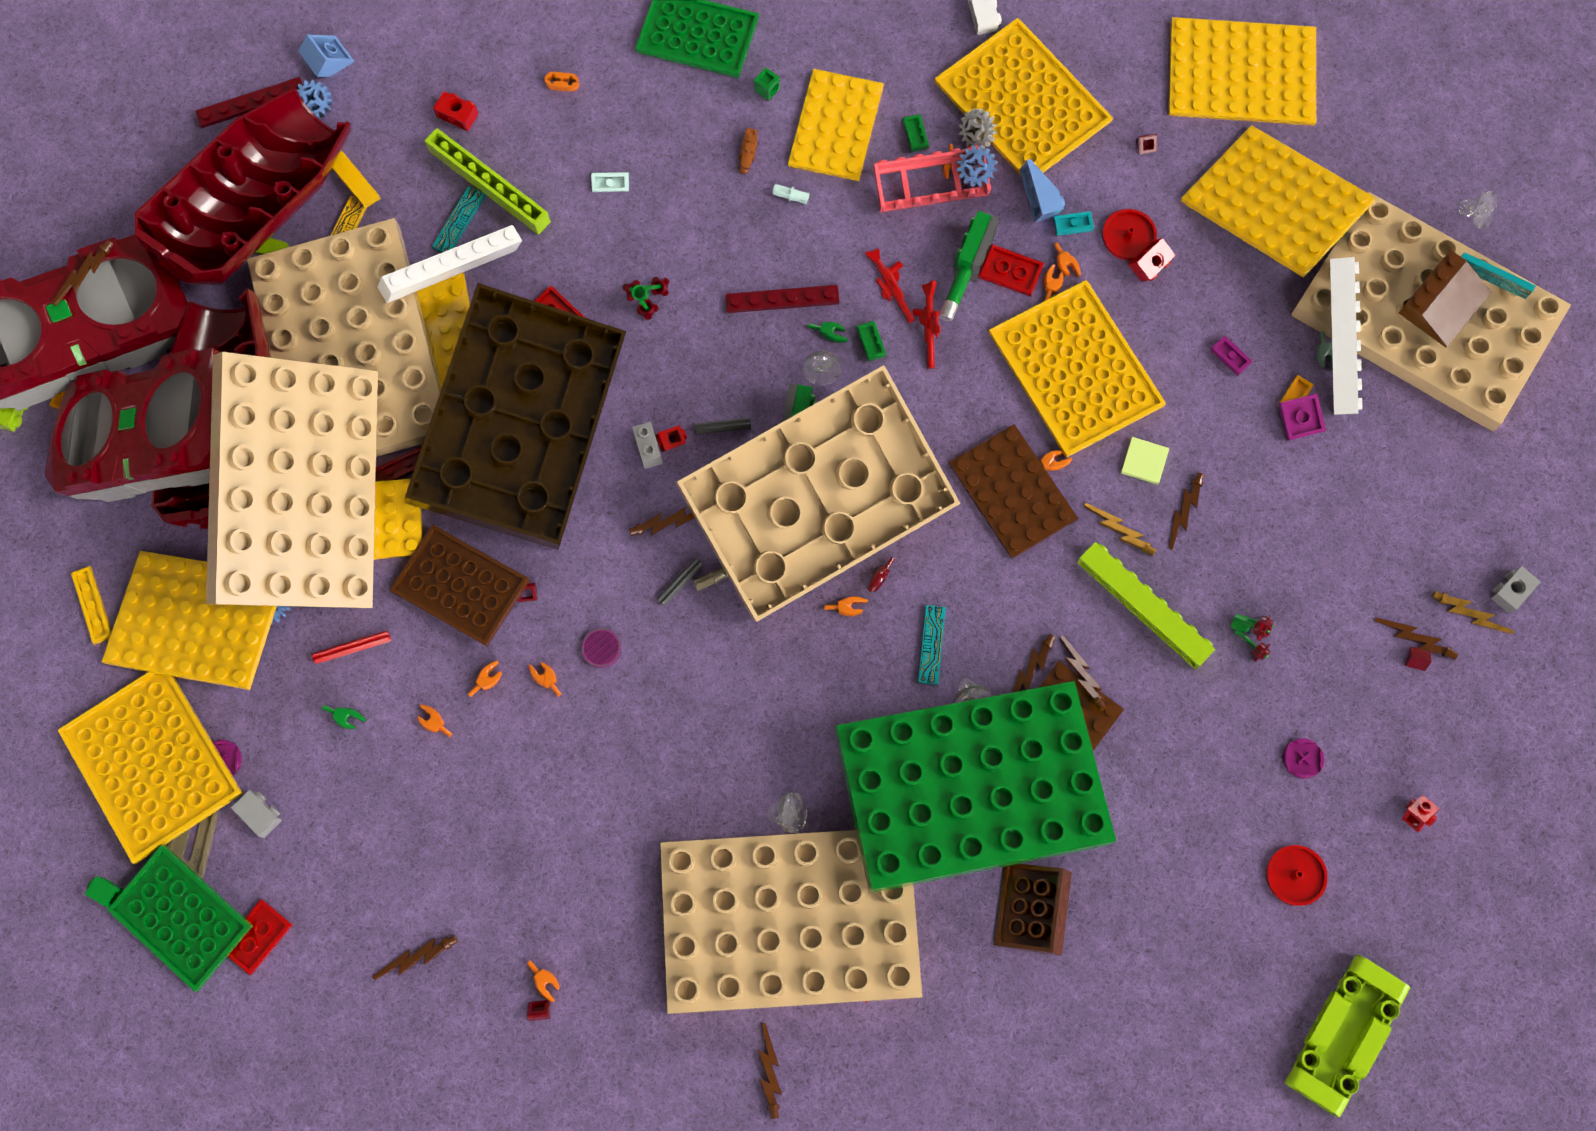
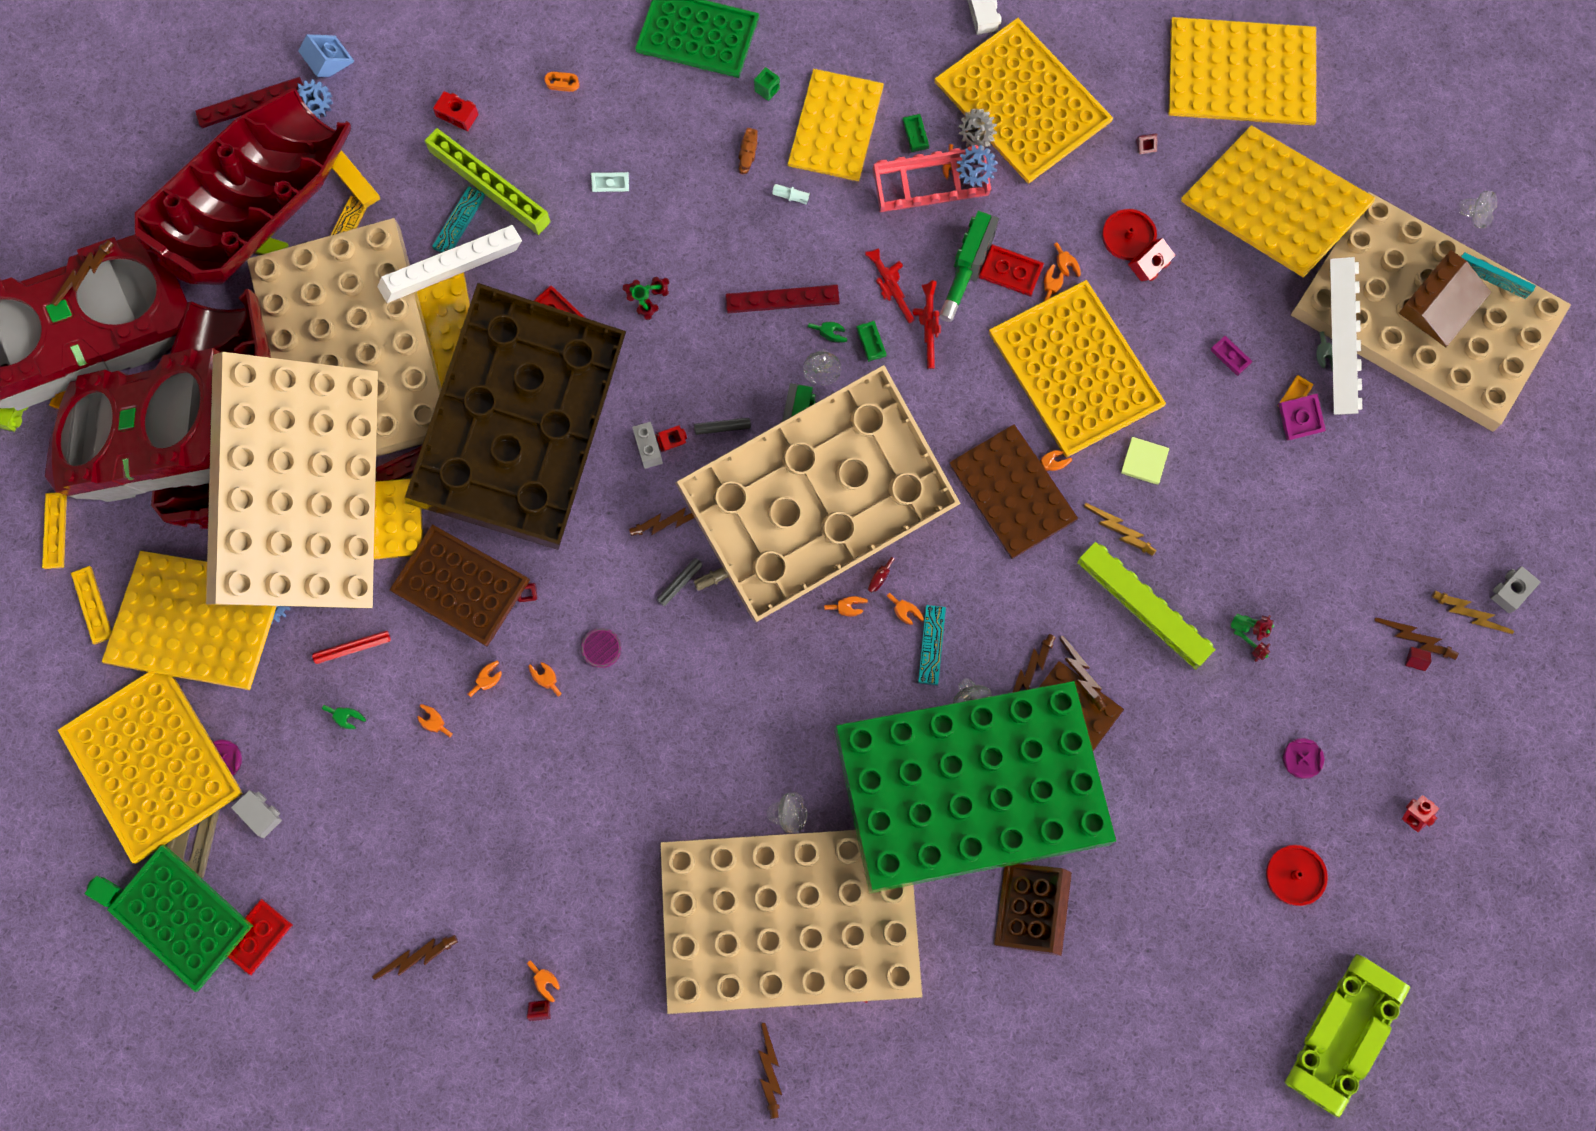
(54, 530): none -> yellow tile
(903, 607): none -> orange hand
(1041, 193): medium blue slope -> none
(1073, 223): teal plate -> none
(1187, 500): reddish brown piece -> none

